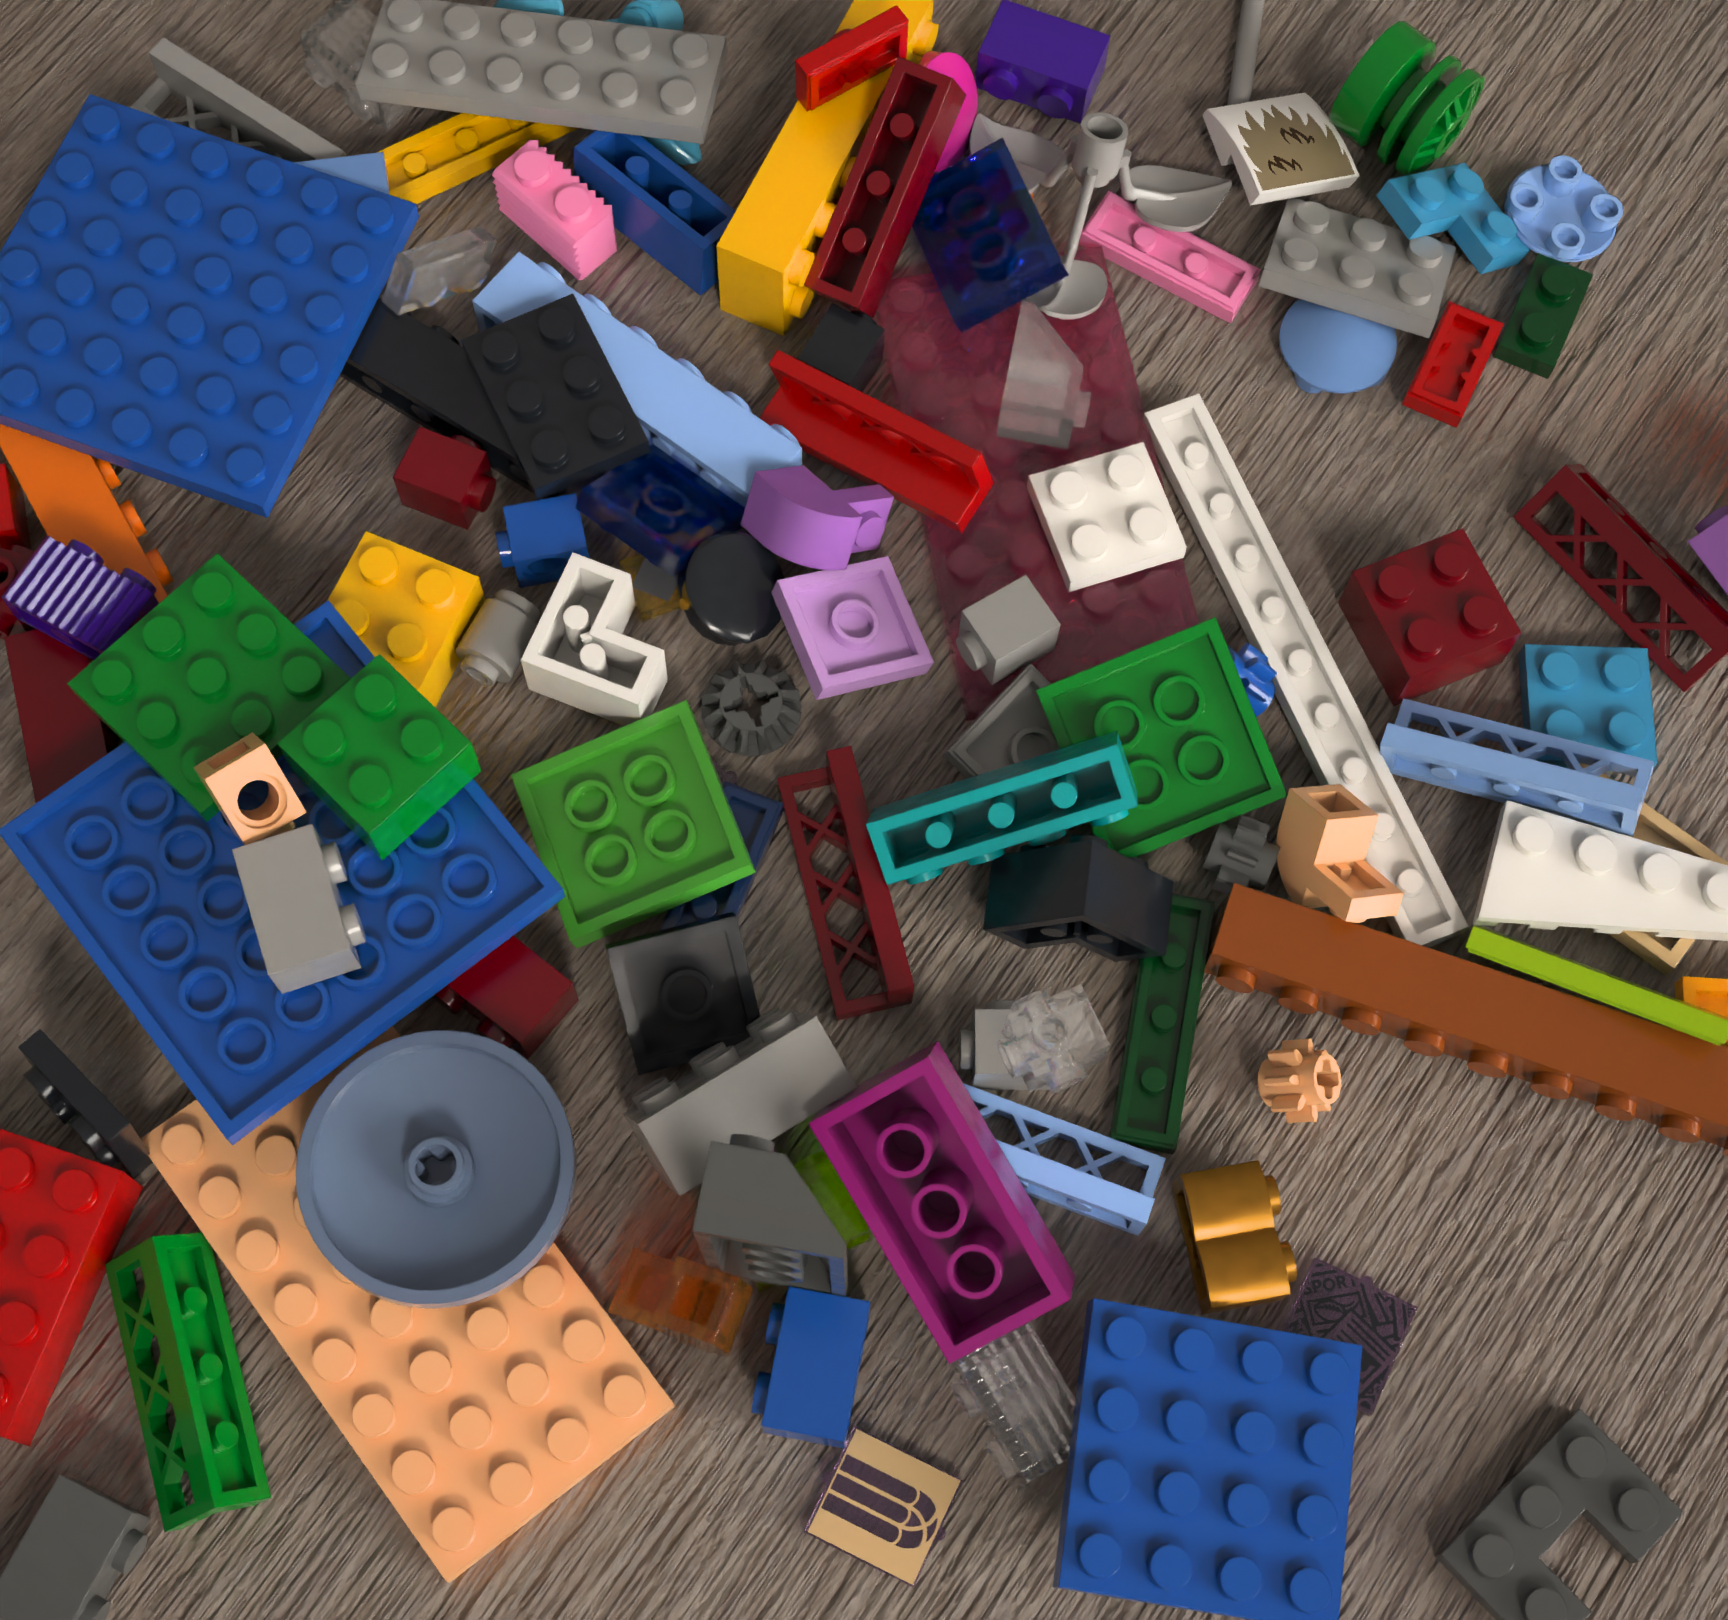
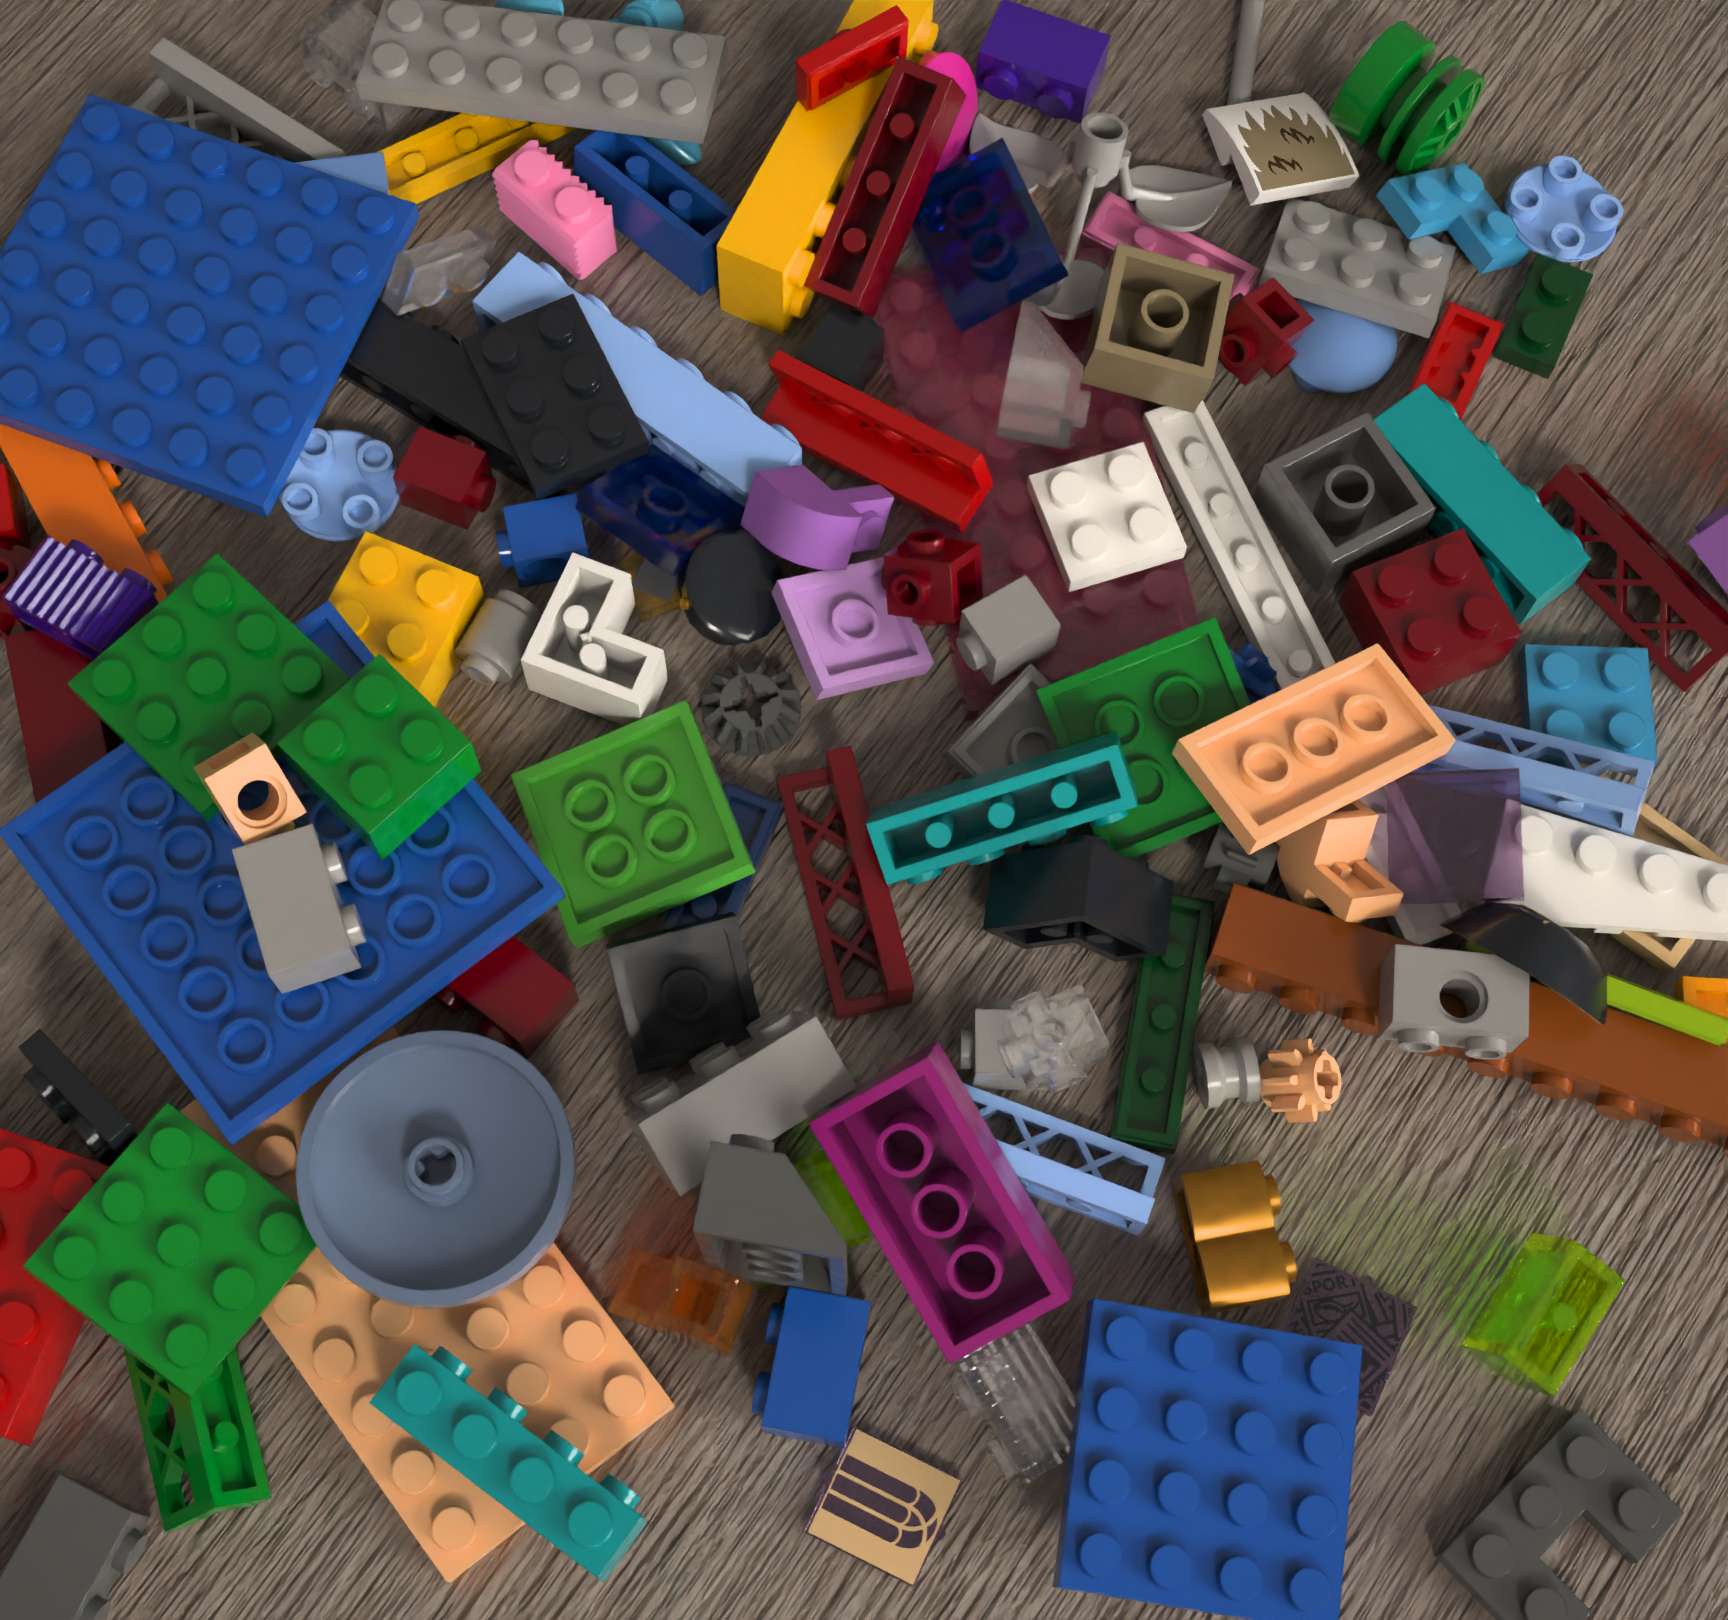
(175, 1250): none -> green plate
(341, 485): none -> light blue dish
(510, 1463): none -> teal brick
(932, 578): none -> dark red brick
(1156, 328): none -> dark tan brick
(1226, 1072): none -> light grey wheel
(1262, 332): none -> dark red brick
(1312, 748): none -> light nougat plate
(1342, 502): none -> flat silver brick
(1456, 836): none -> clear purple tile
(1463, 478): none -> teal brick
(1487, 985): none -> light grey brick
(1538, 949): none -> black piece
(1544, 1313): none -> clear neon green brick

